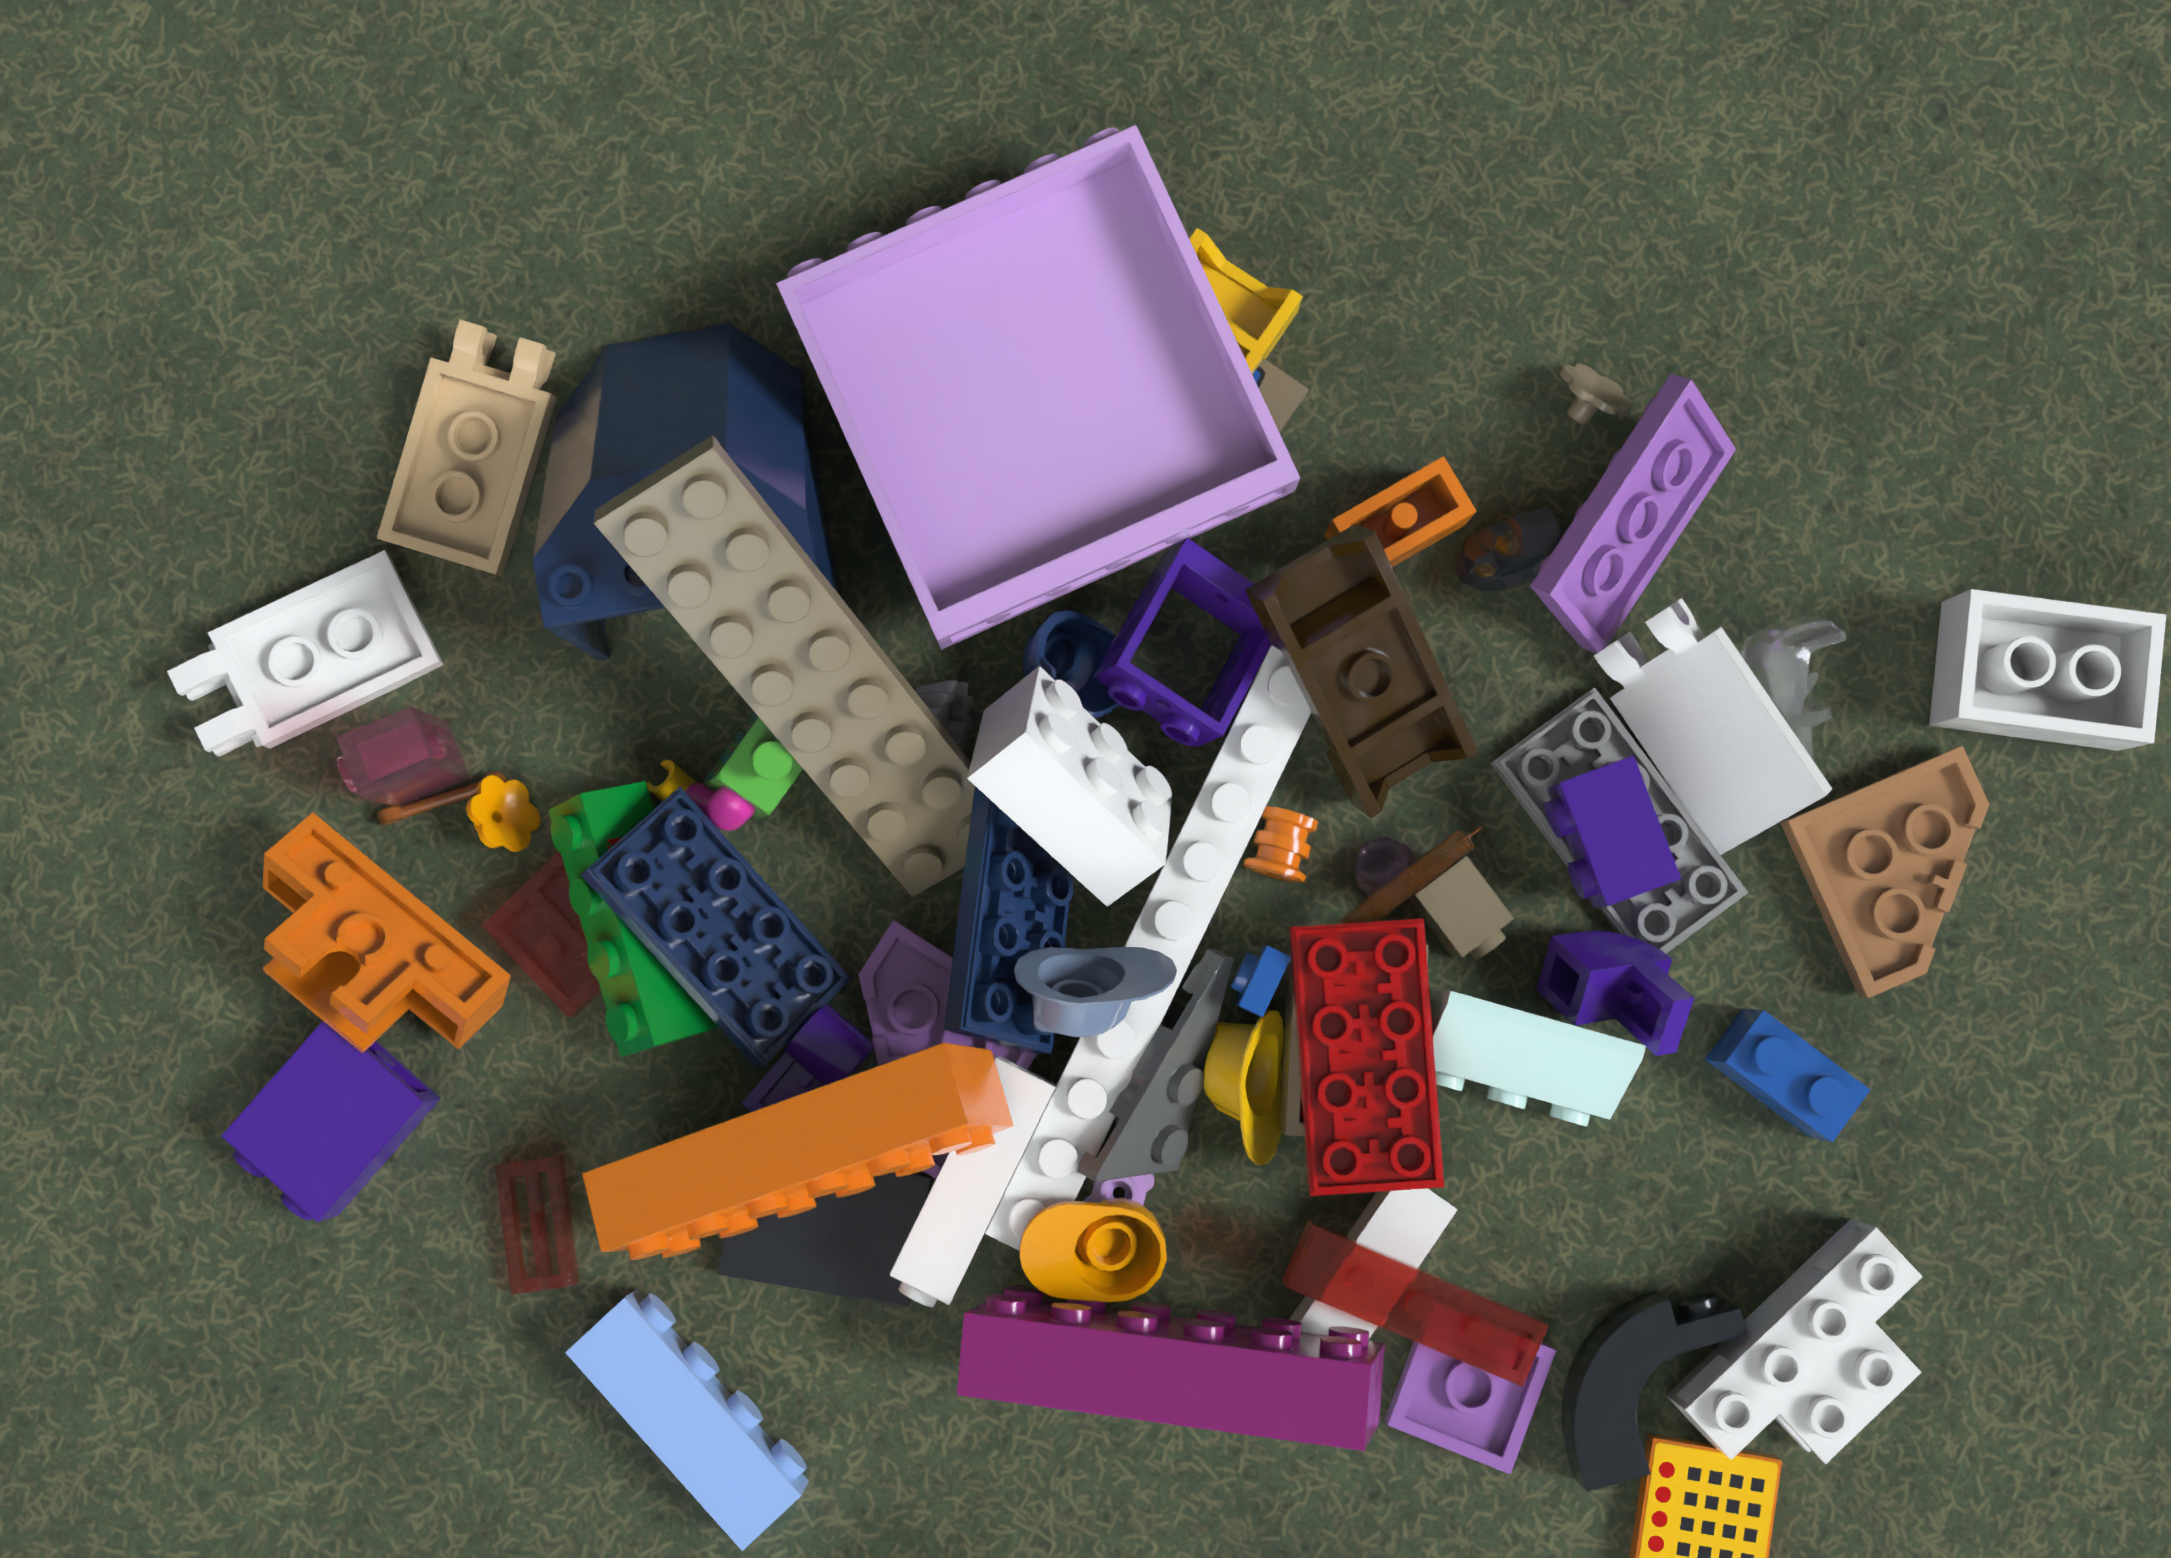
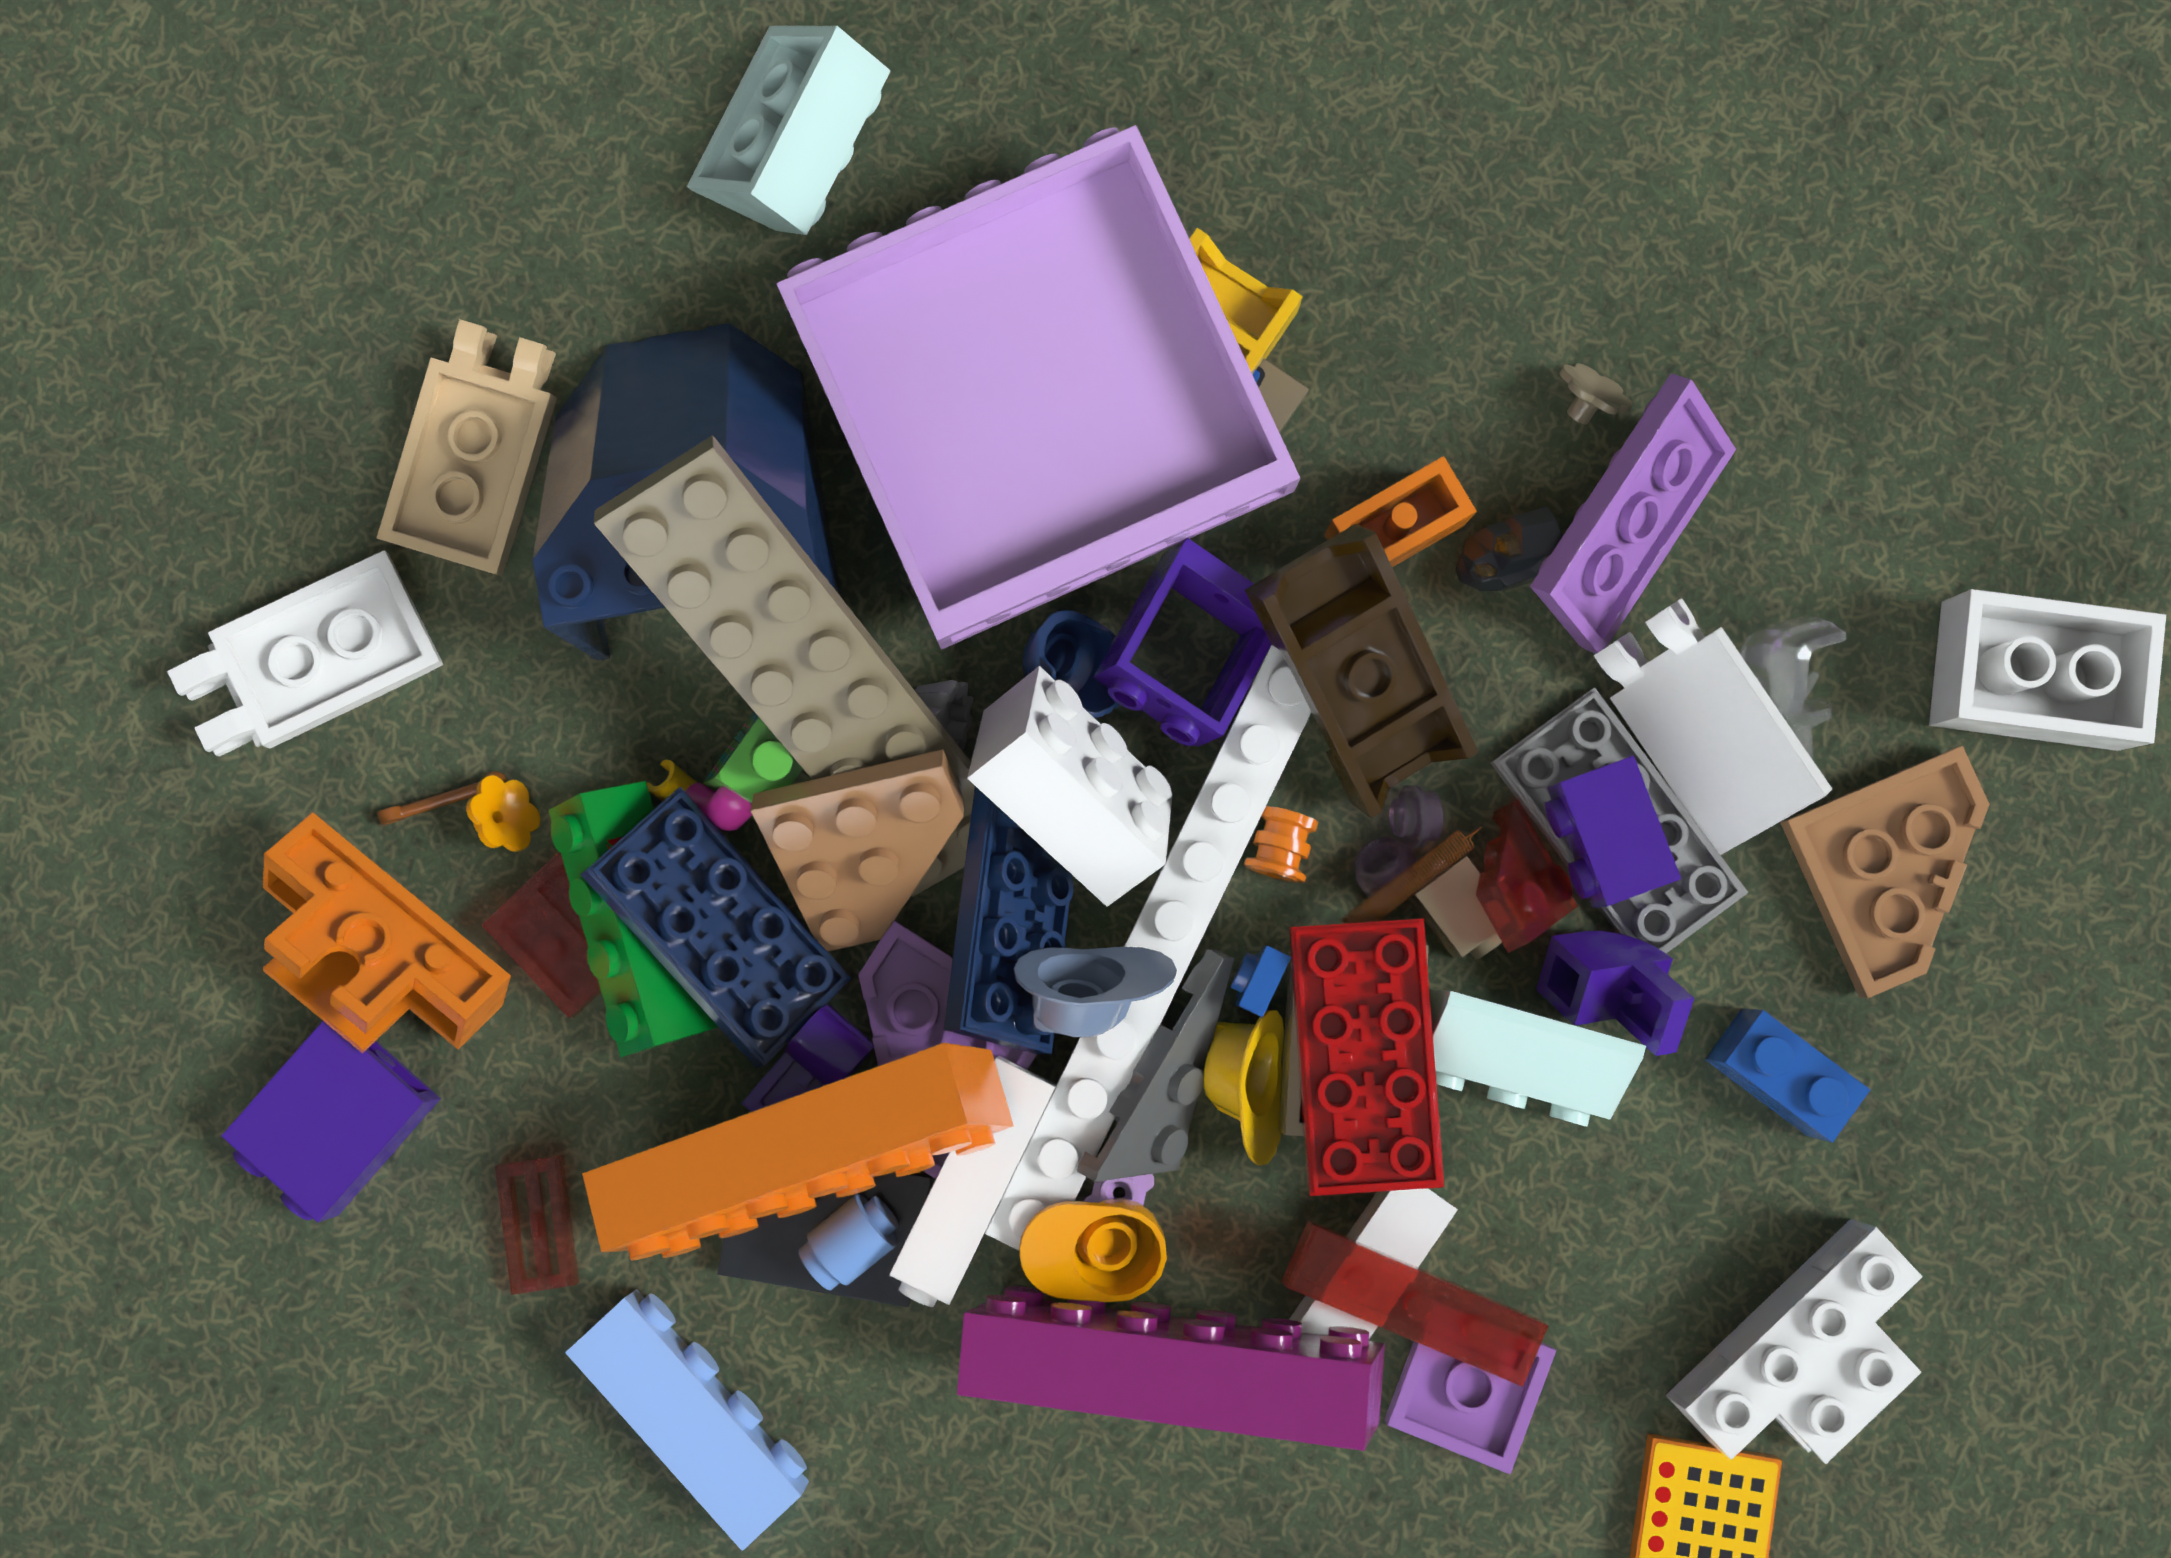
(401, 758): clear pink brick -> none
(791, 126): none -> light aqua slope
(849, 1241): none -> medium blue brick
(860, 842): none -> medium nougat plate
(1416, 816): none -> clear purple plate
(1520, 882): none -> clear red wing
(1612, 1370): black arch -> none

